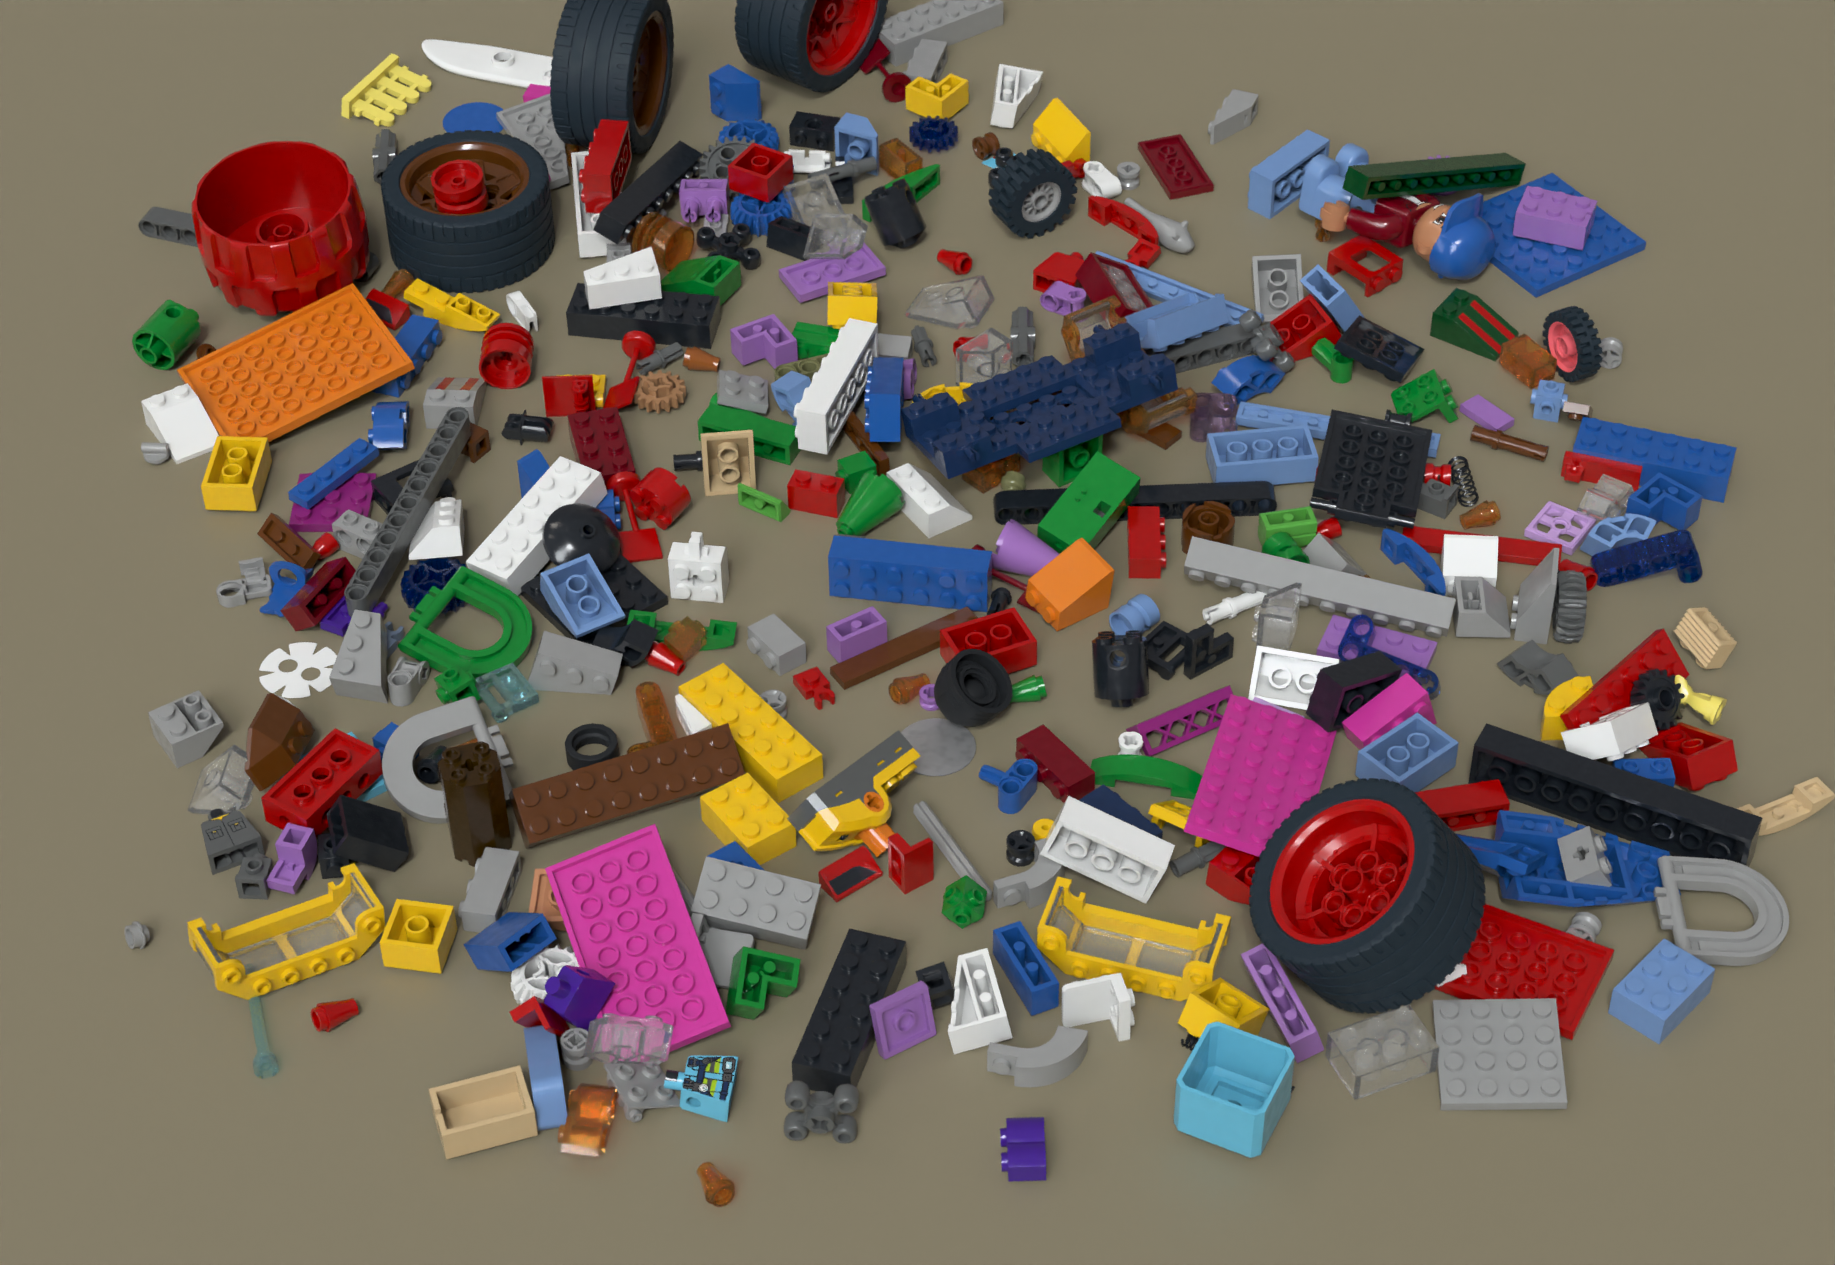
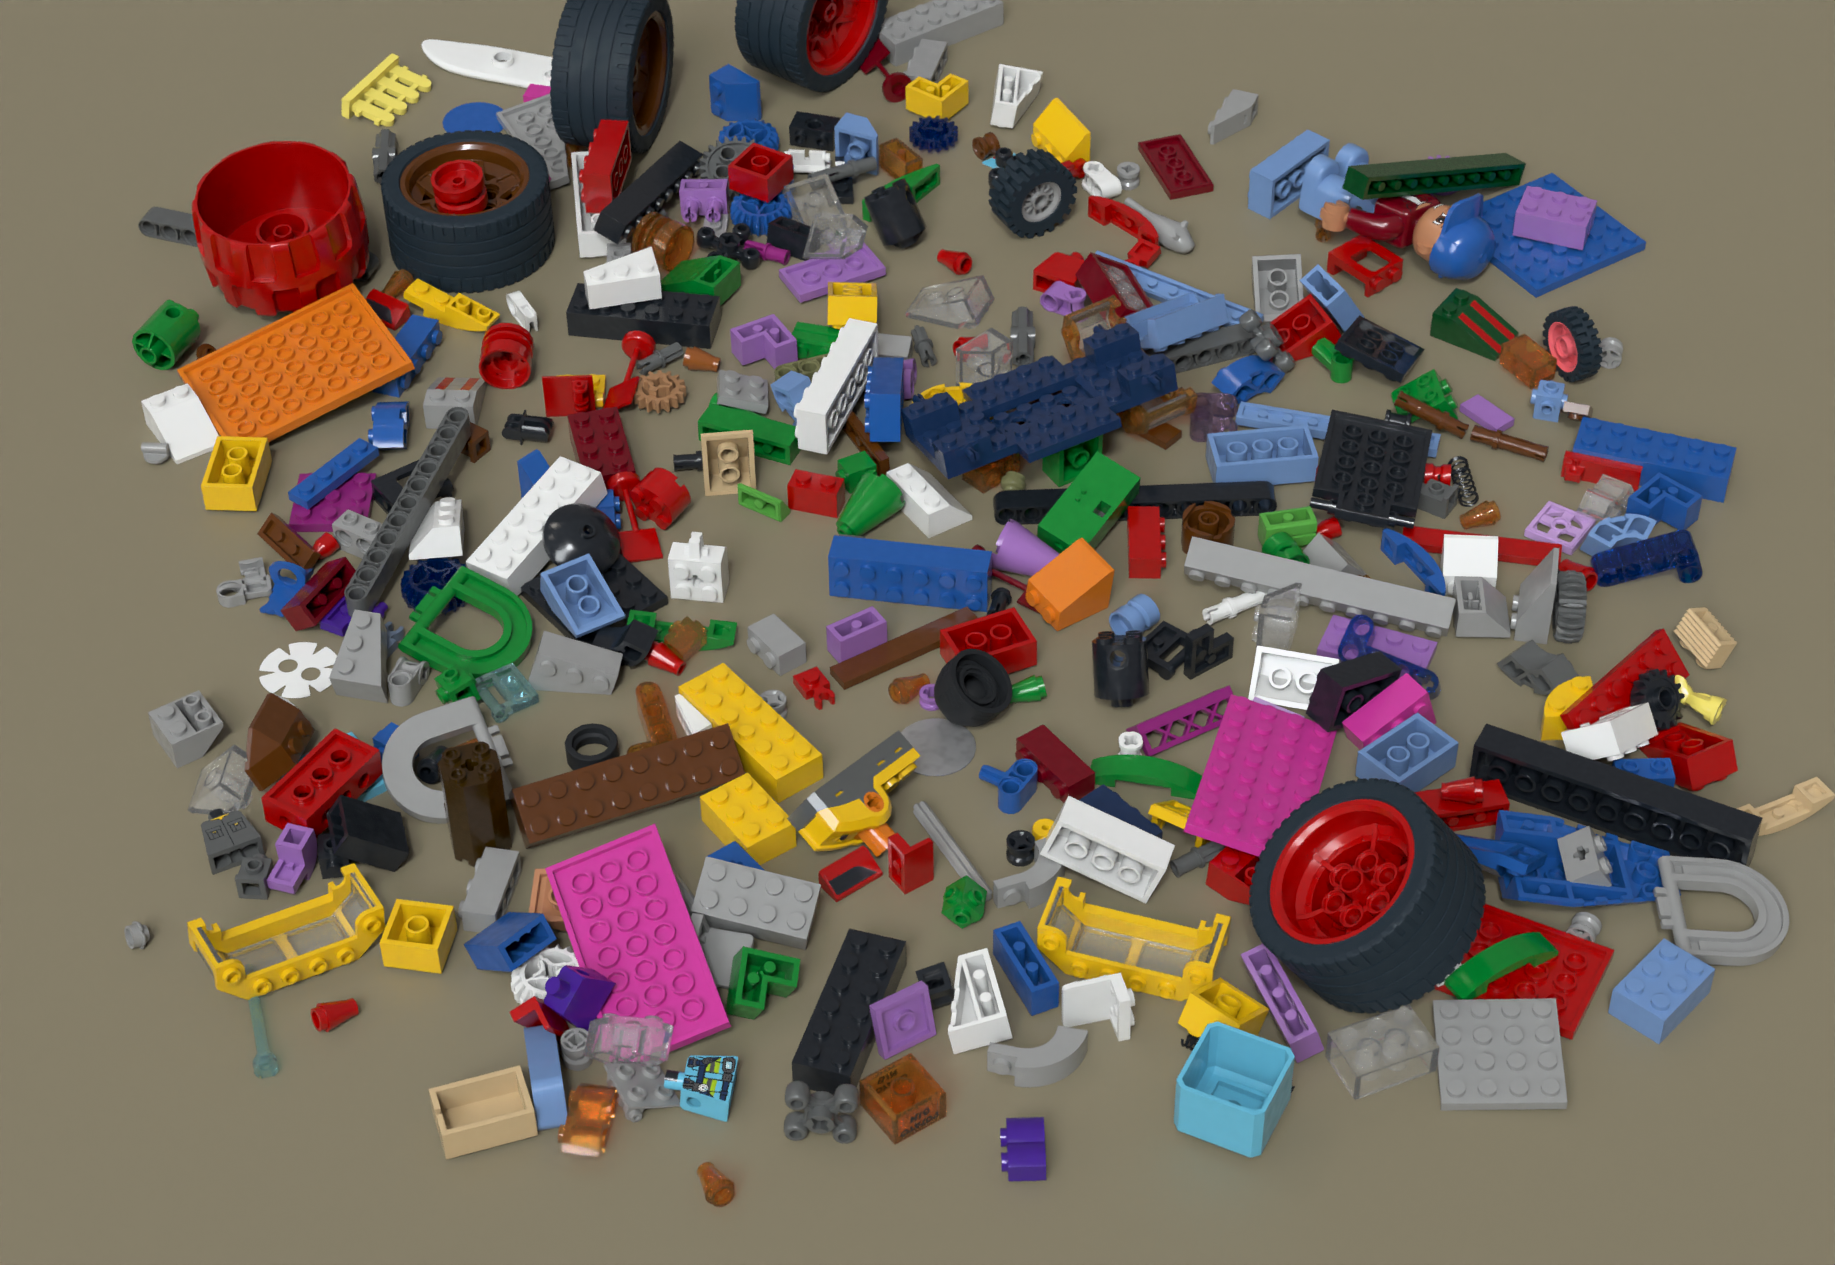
(769, 252): none -> magenta axle
(902, 1098): none -> clear orange brick
(1440, 419): none -> reddish brown pin
(1464, 790): none -> red cone
(1498, 960): none -> green slope

